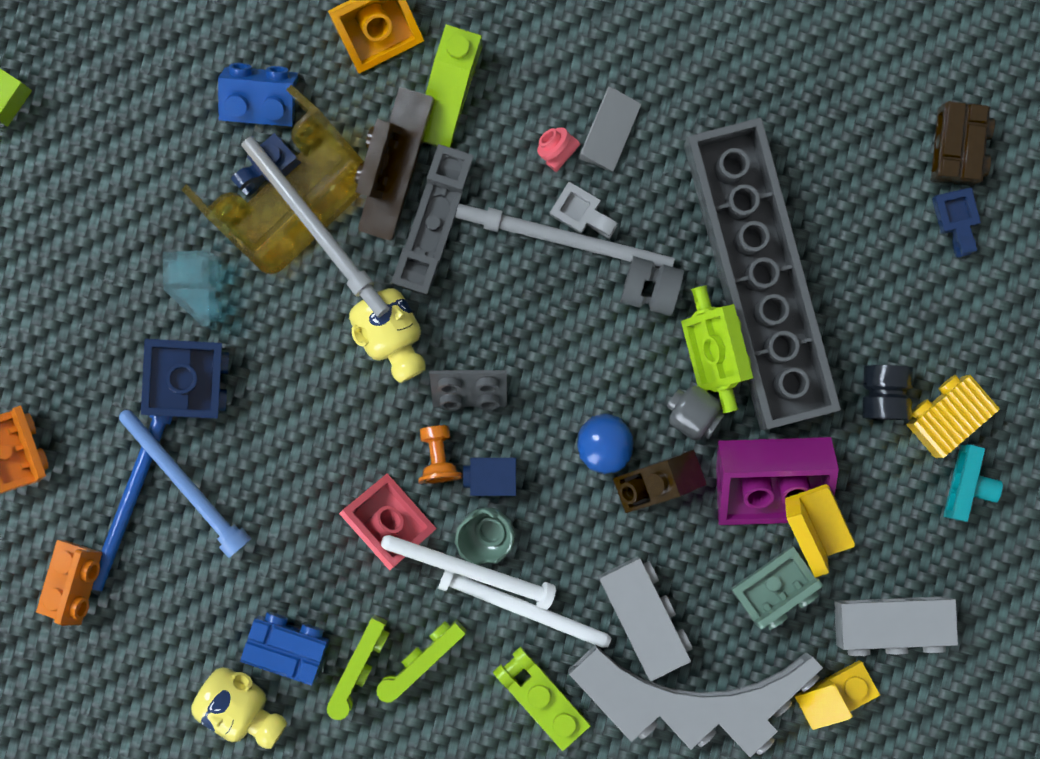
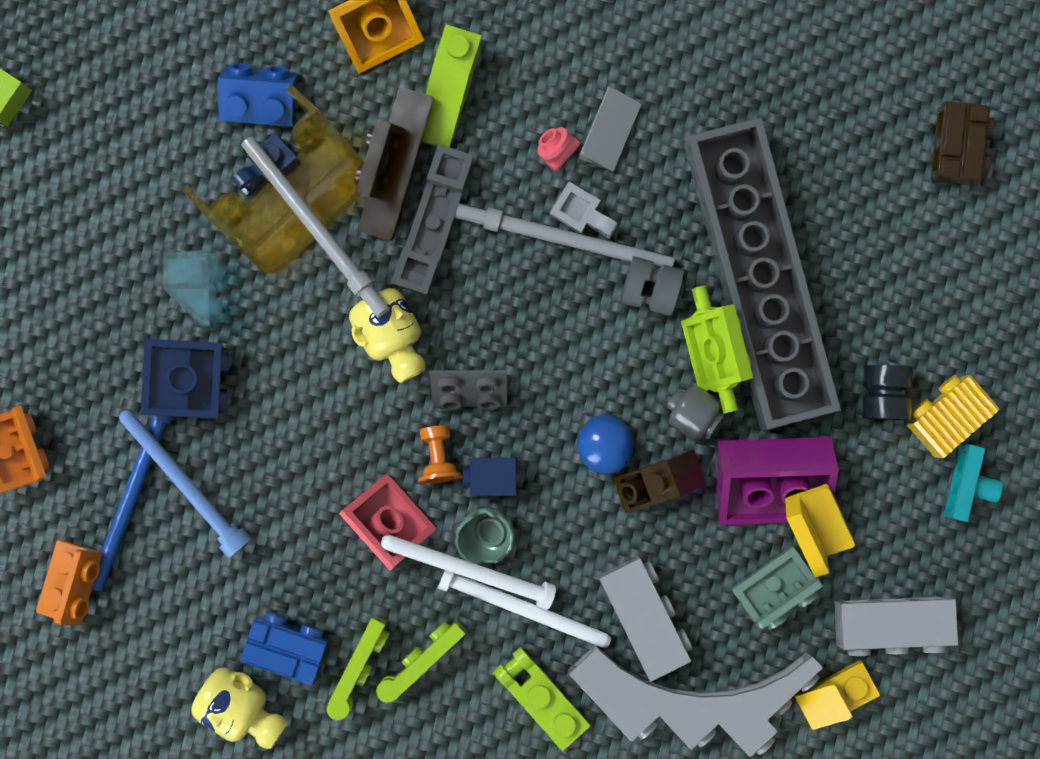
(957, 214): dark blue plate -> none

